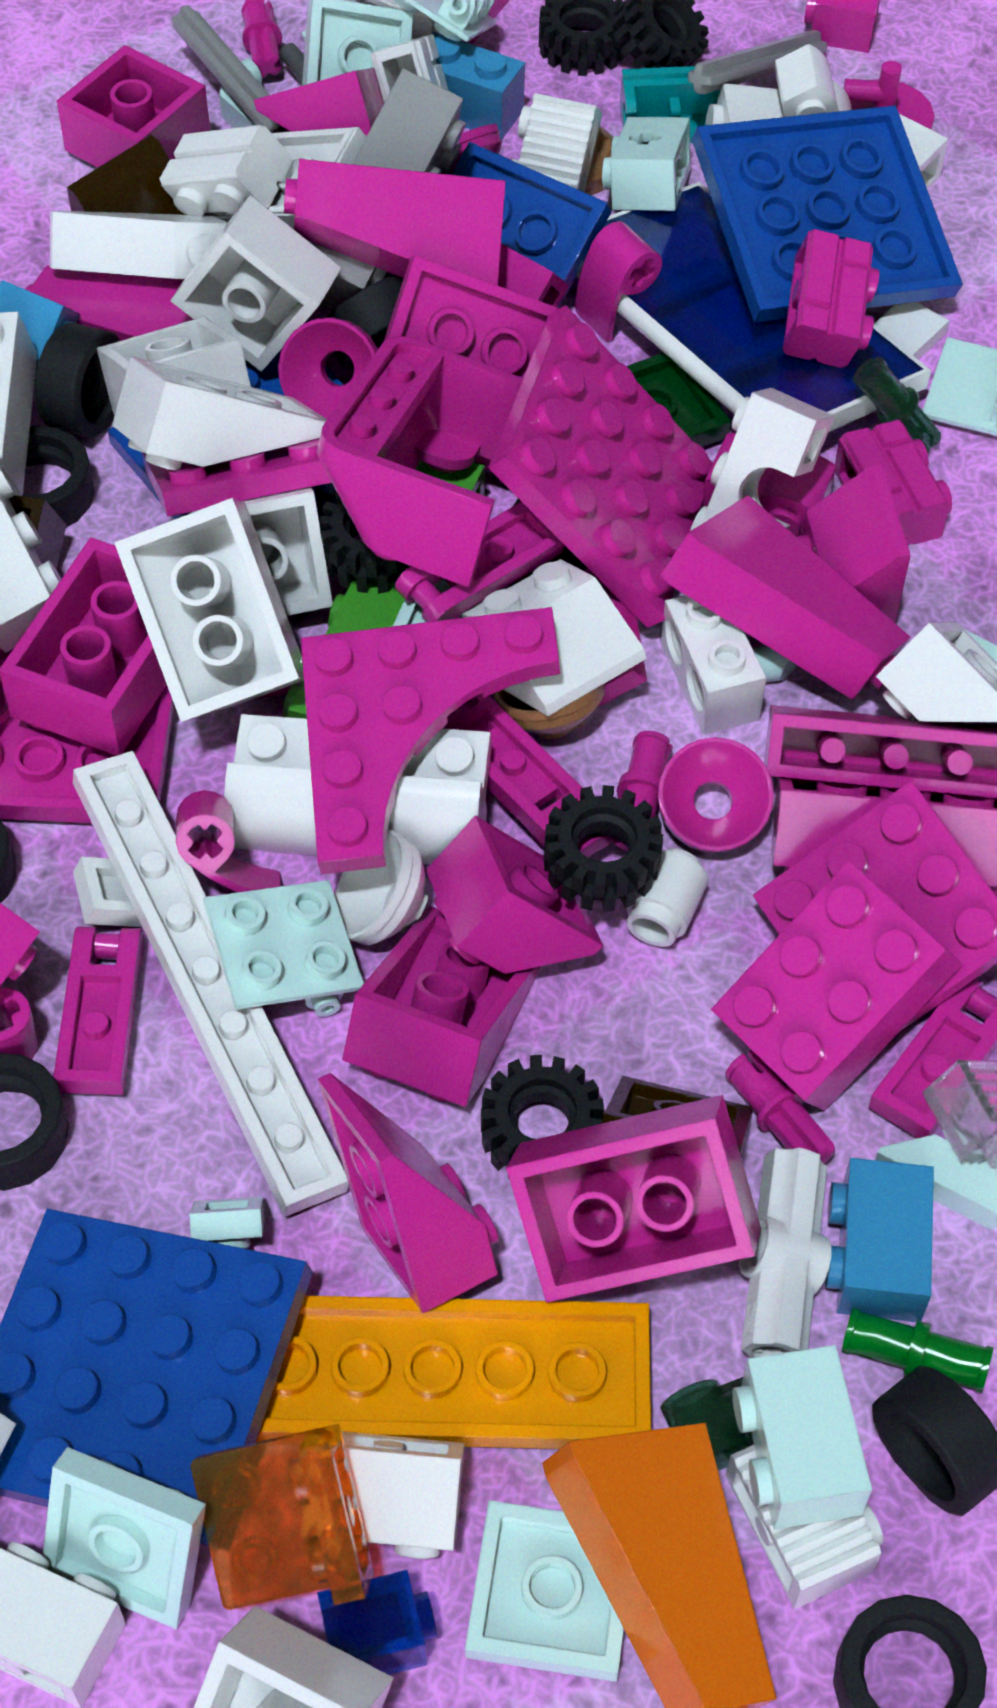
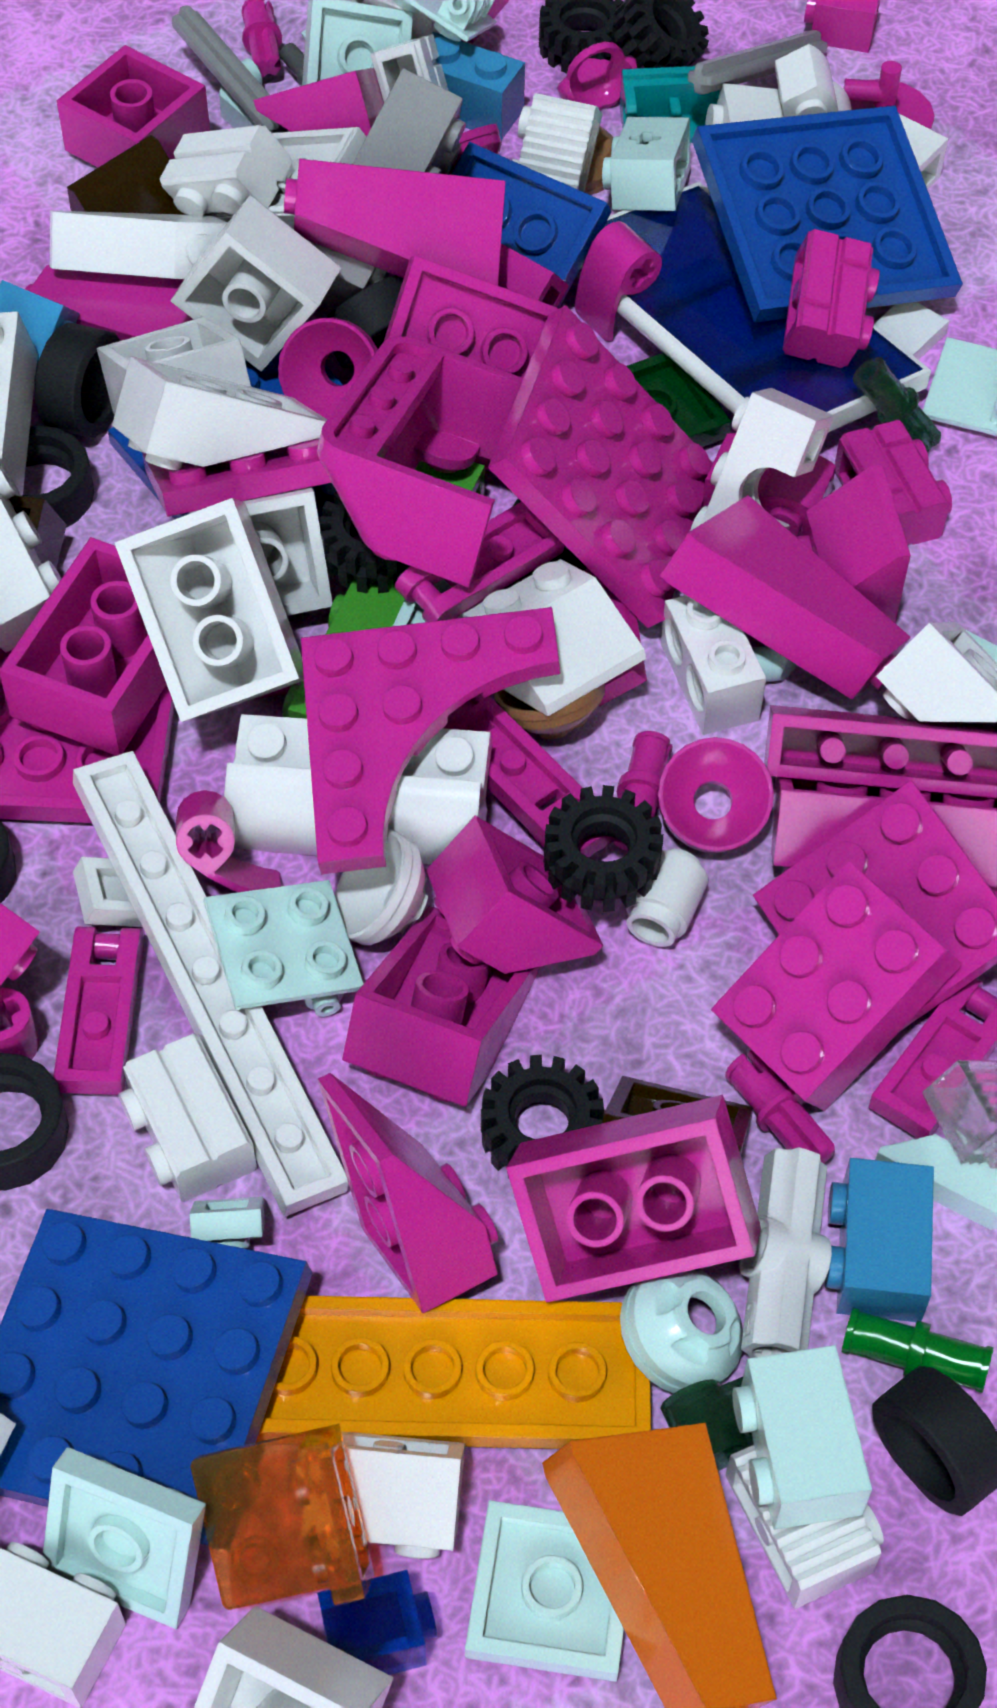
(188, 1117): none -> white brick
(596, 80): none -> dark pink piece
(667, 1342): none -> light aqua piece

